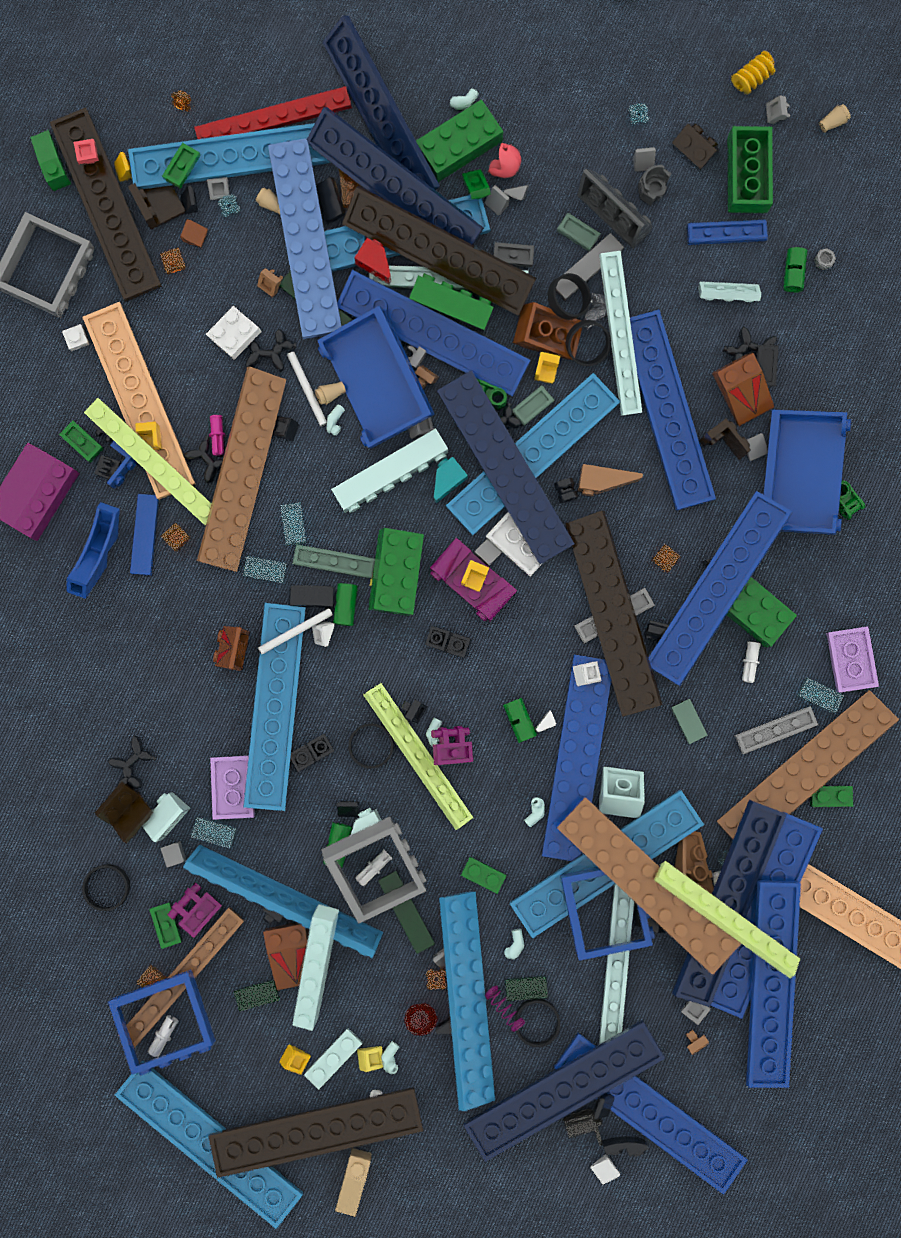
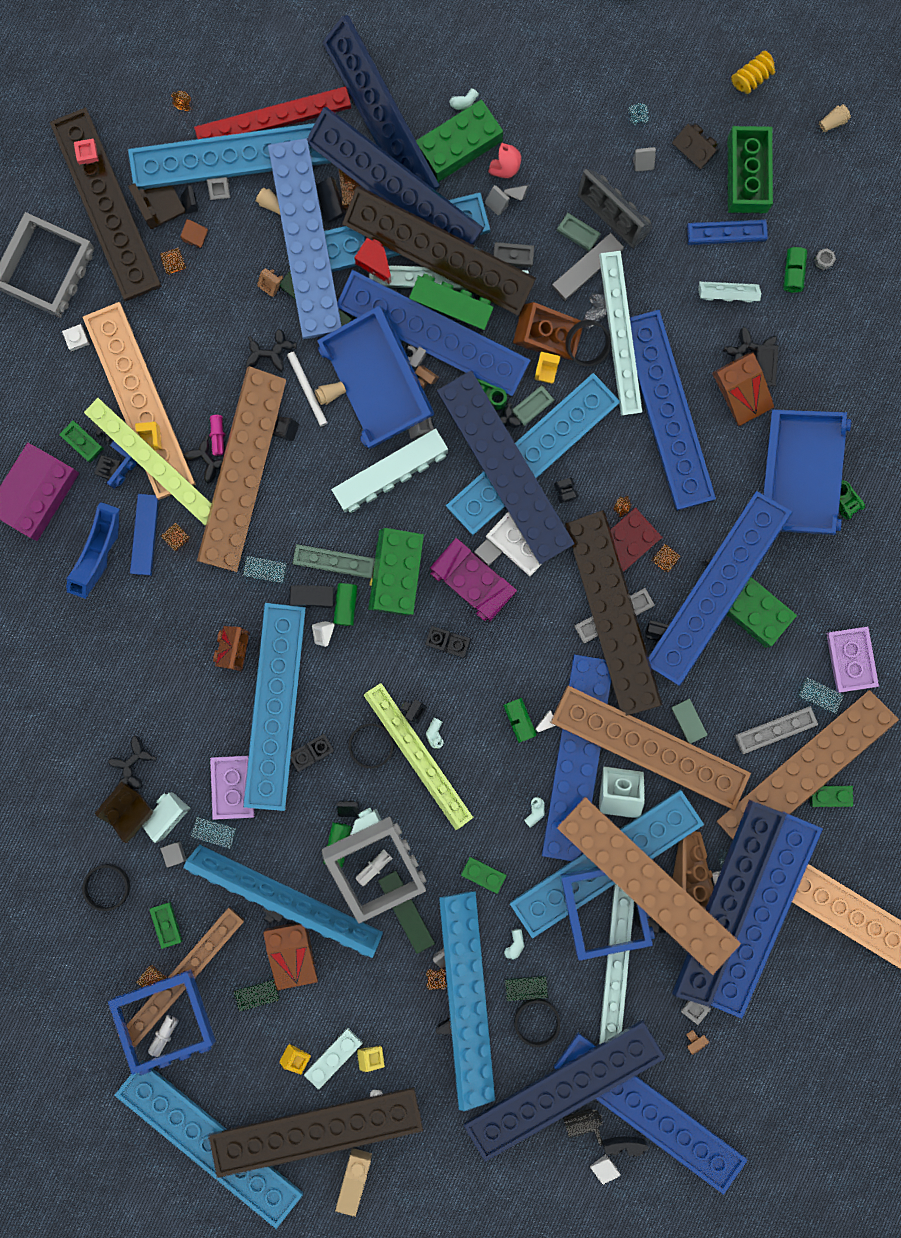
(50, 161): green slope -> none
(123, 167): yellow slope -> none
(181, 165): green plate -> none
(199, 914): magenta plate -> none
(223, 202): clear light blue plate -> none
(233, 332): white plate -> none
(293, 524): clear light blue plate -> none
(295, 631): white bar -> none
(315, 967): light aqua brick -> none
(332, 420): light aqua arm -> none
(388, 1060): light aqua arm -> none
(420, 1019): clear red hair -> none
(448, 477): teal slope -> none
(452, 752): magenta plate -> none
(475, 576): yellow panel -> none
(476, 184): green plate -> none
(515, 1025): magenta piece -> none
(583, 287): black tyre -> none
(587, 673): white slope -> none
(601, 479): medium nougat slope -> none
(603, 1105): black slope -> none
(622, 505): none -> clear orange plate
(633, 538): none -> dark red plate
(650, 747): none -> medium nougat plate
(652, 184): dark grey hair -> none
(727, 919): yellowish green plate -> none
(728, 432): dark brown bracket -> none
(751, 662): white axle -> none
(757, 446): light grey slope -> none
(772, 990): blue plate -> none
(777, 109): light grey tile -> none

